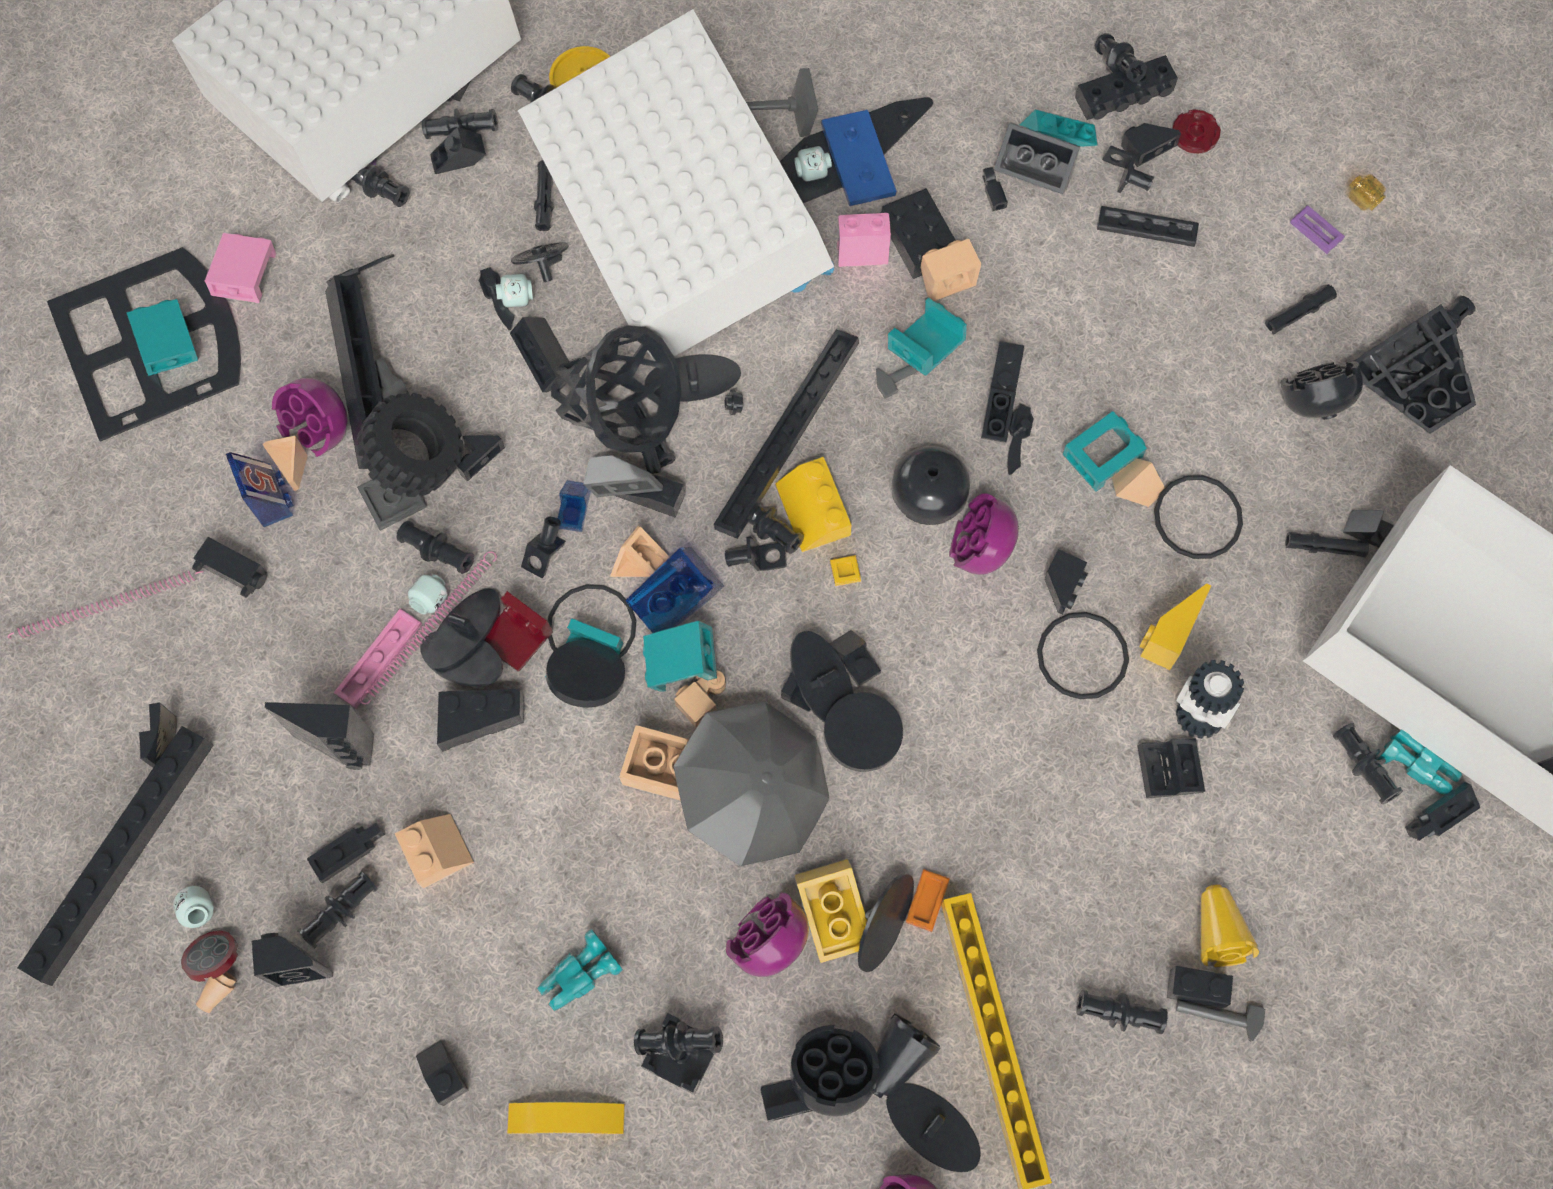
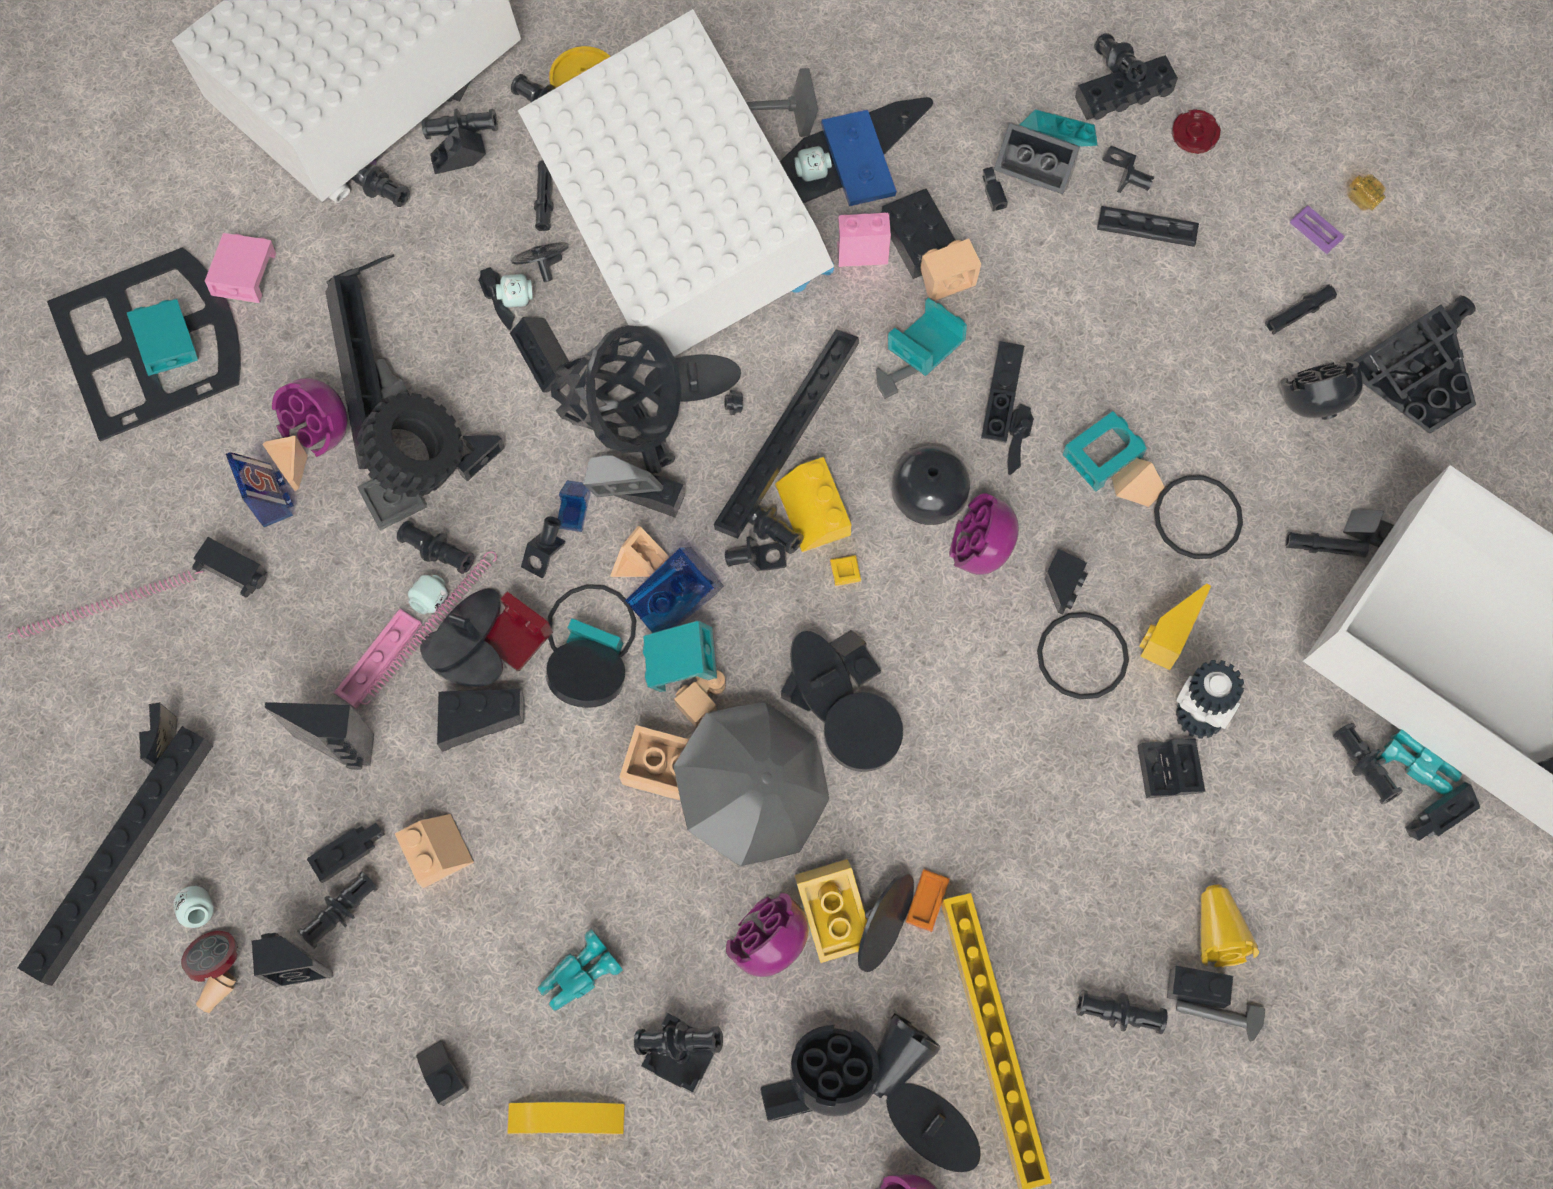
(1149, 141): black slope -> none

